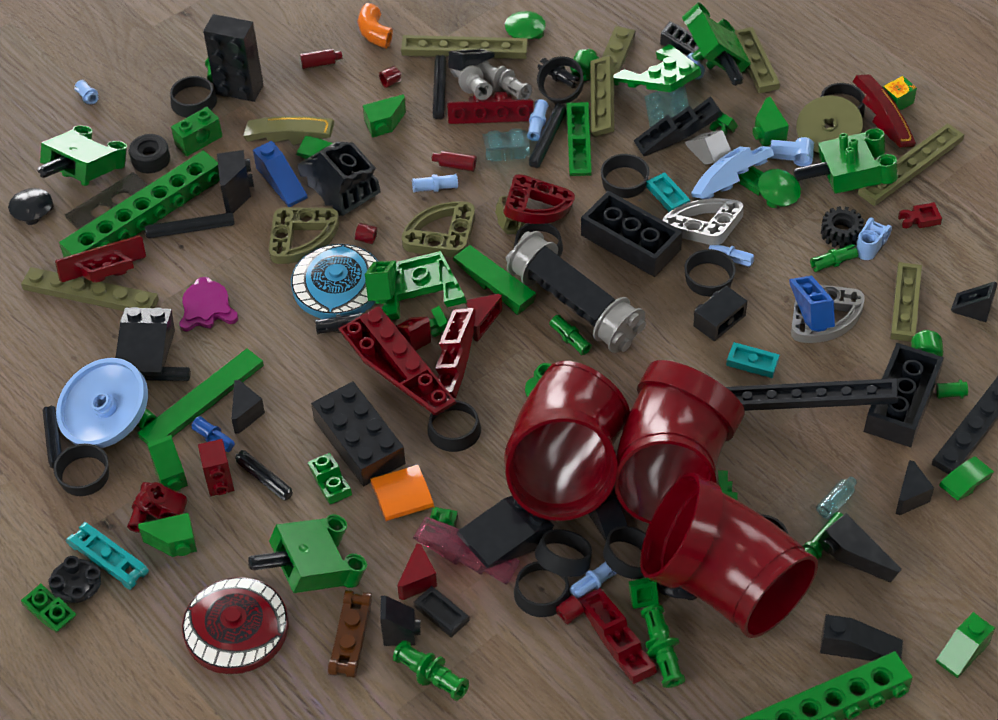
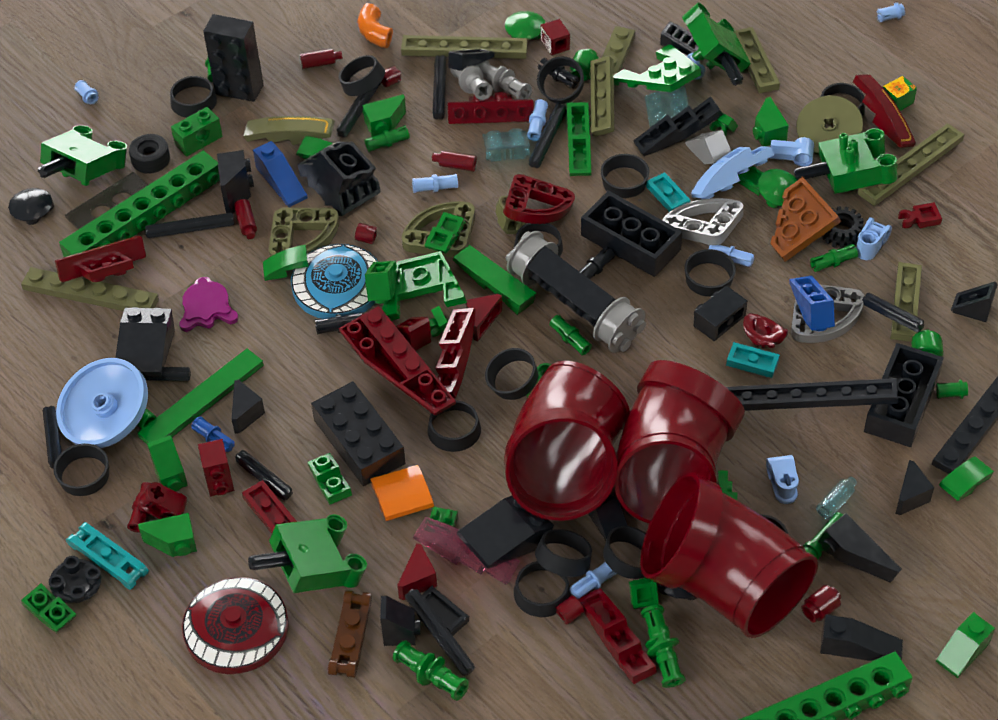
(245, 218): none -> dark red cylinder
(267, 506): none -> dark red plate
(278, 264): none -> green slope
(354, 113): none -> black axle
(367, 82): none -> black tyre
(386, 138): none -> green pin
(440, 632): none -> black axle
(445, 234): none -> green slope
(504, 358): none -> black tyre
(555, 37): none -> dark red brick
(595, 264): none -> black pin
(763, 330): none -> dark red hat
(783, 478): none -> light blue piece
(801, 219): none -> dark orange plate
(821, 602): none -> dark red brick
(891, 12): none -> light blue pin
(893, 312): none -> black axle

